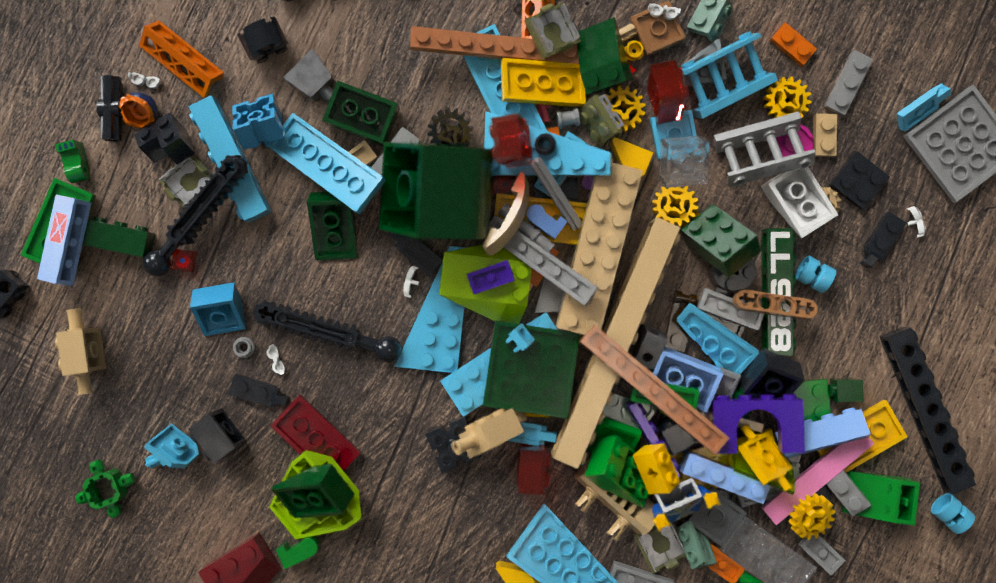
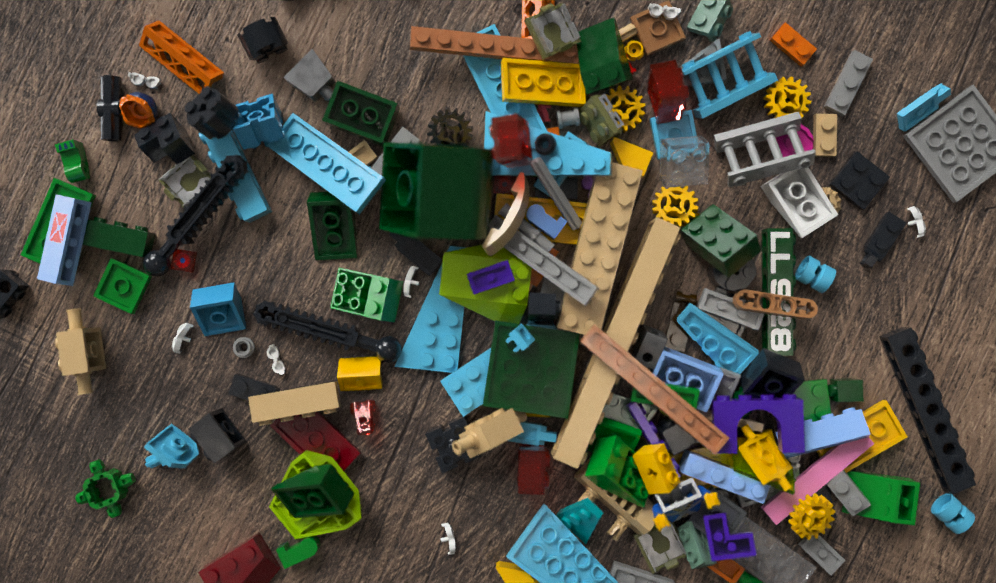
(122, 286): none -> green plate
(181, 332): none -> white piece
(211, 113): none -> black brick
(294, 402): none -> tan brick
(359, 373): none -> yellow panel
(363, 412): none -> clear red plate
(366, 295): none -> green slope
(450, 537): none -> white piece
(543, 309): none -> black brick
(581, 518): none -> teal wing
(727, 545): none -> dark purple brick

